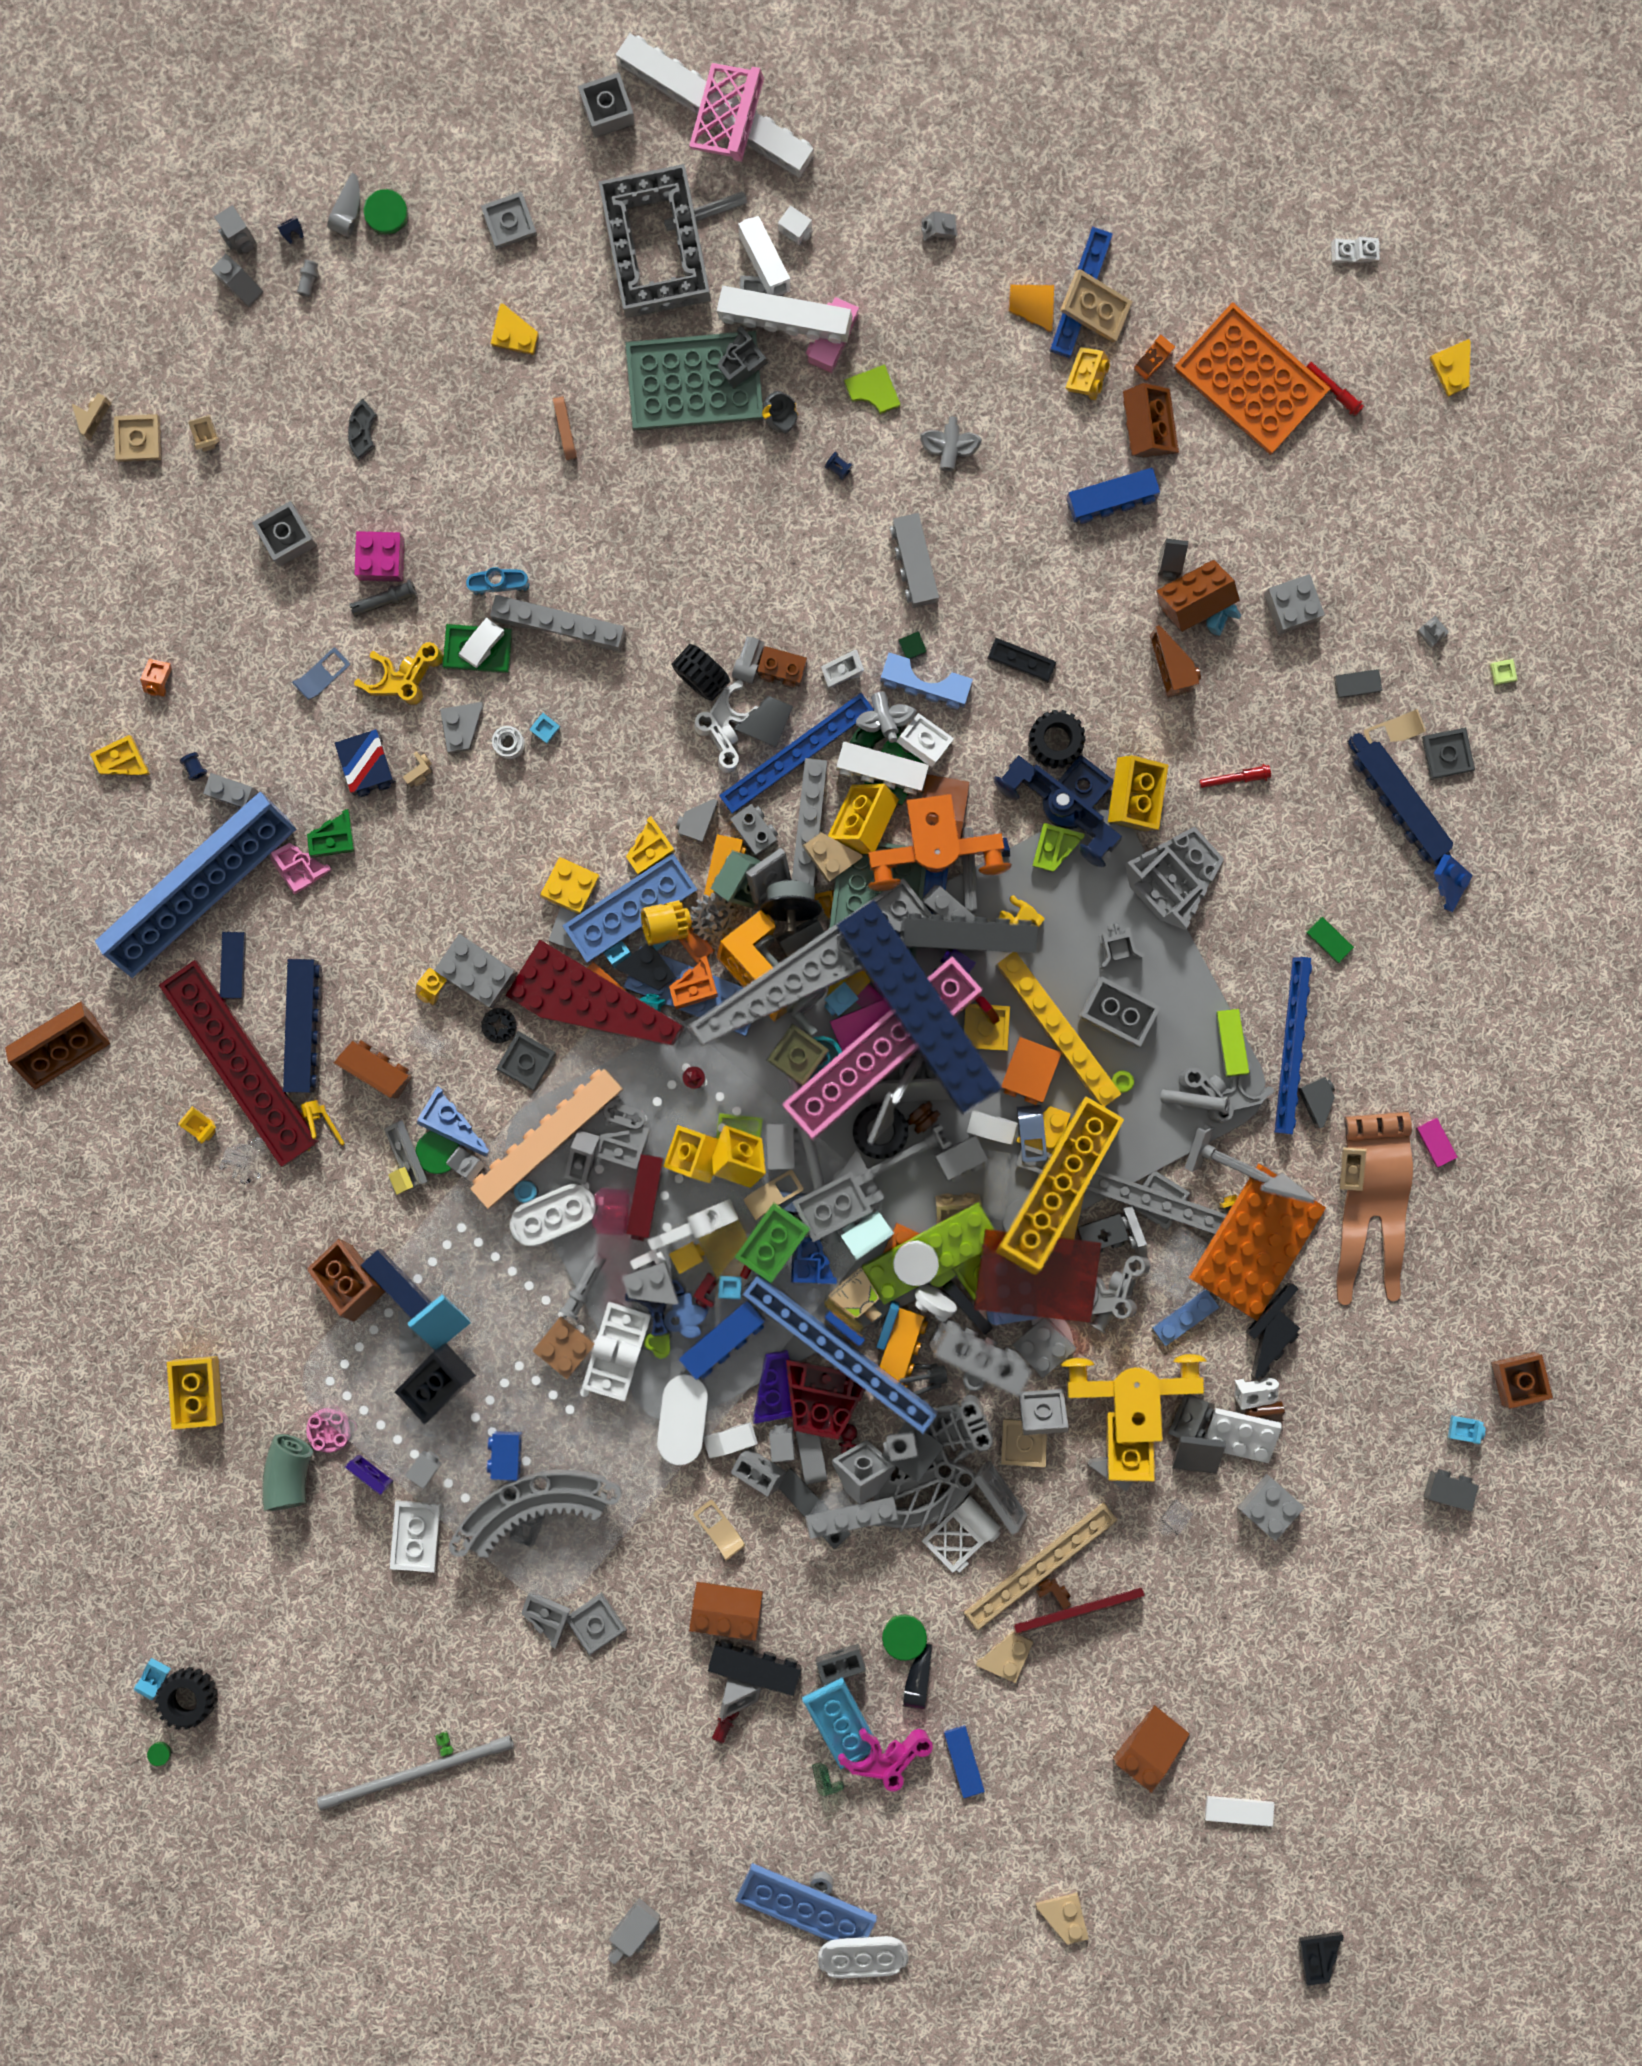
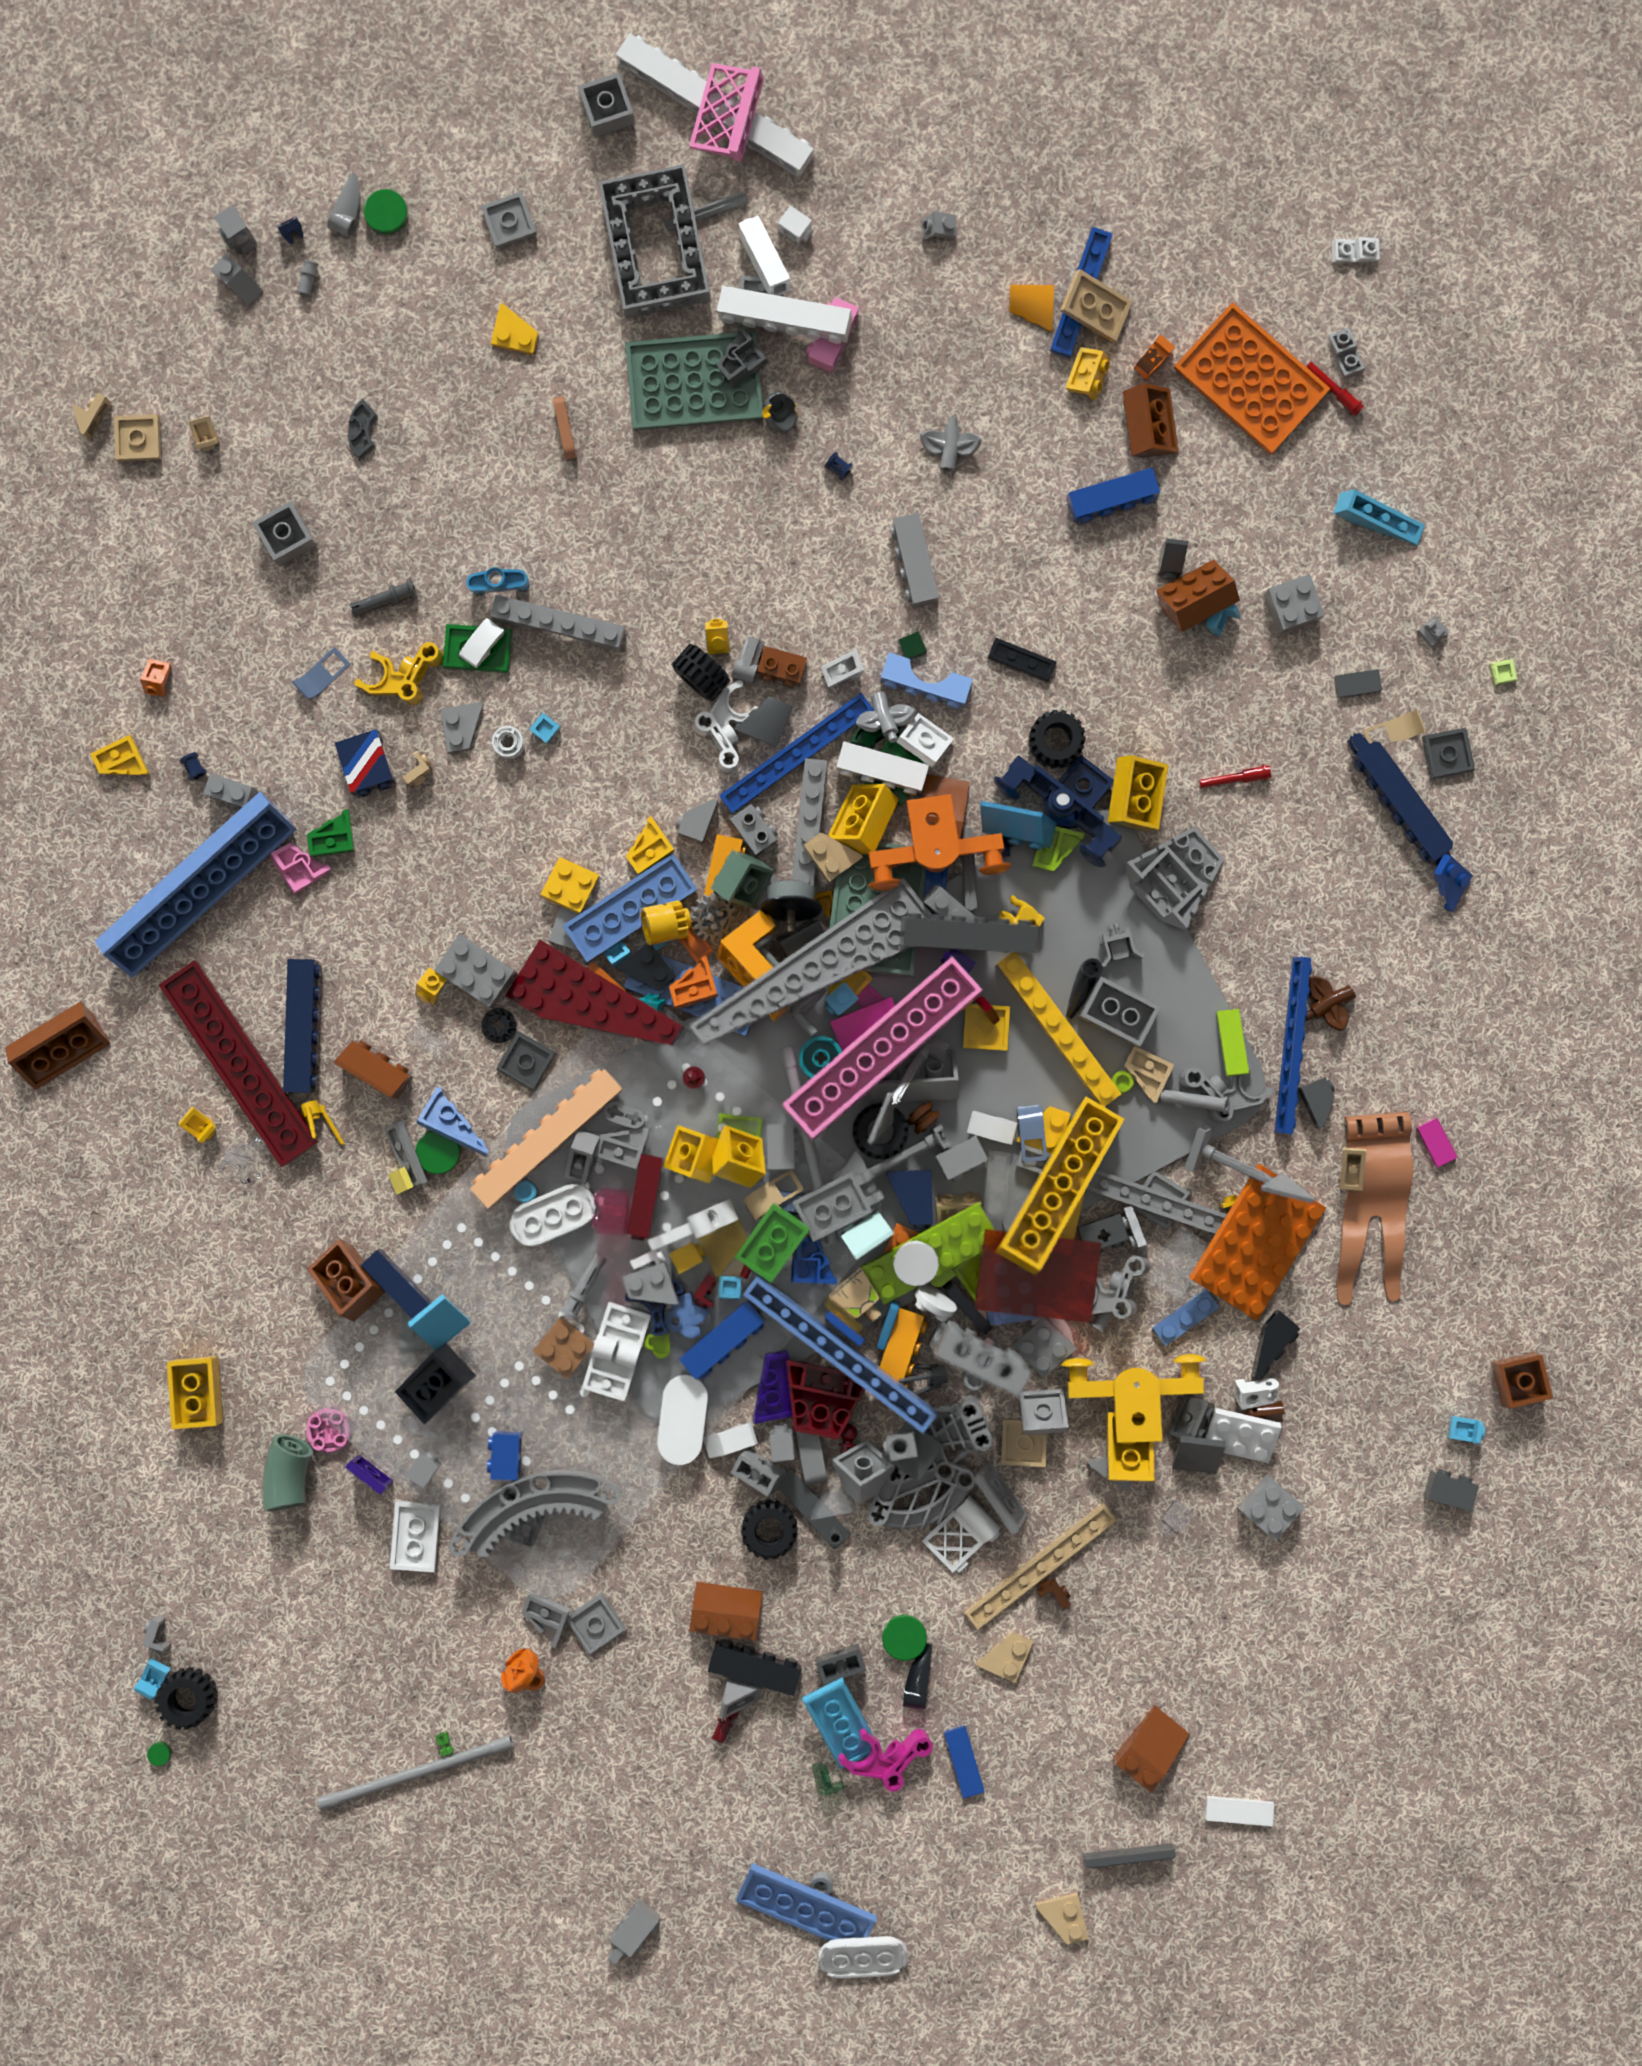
(152, 1630): none -> light grey bracket
(232, 965): dark blue tile -> none
(379, 556): dark pink brick -> none
(465, 1164): light grey bracket -> none
(521, 1670): none -> orange tile
(717, 636): none -> yellow bracket
(722, 1533): tan piece -> none
(767, 872): light grey tile -> none
(769, 1510): none -> black tyre
(797, 1055): olive tile -> none
(851, 1517): light grey plate -> none
(873, 387): lime tile -> none
(914, 1194): none -> dark blue slope
(918, 1008): dark blue brick -> none
(1018, 825): none -> dark azure slope
(1030, 1071): orange brick -> none
(1078, 1611): dark red tile -> none
(1082, 986): none -> black piece
(1129, 1855): none -> dark grey tile
(1148, 1071): none -> tan wing
(1174, 664): dark orange slope -> none
(1272, 1310): black tile -> none
(1319, 1956): black wing -> none
(1329, 940): green tile -> none
(1329, 1003): none -> reddish brown plant
(1345, 352): none -> light grey slope
(1377, 516): none -> medium azure slope
(1453, 367): yellow wing -> none

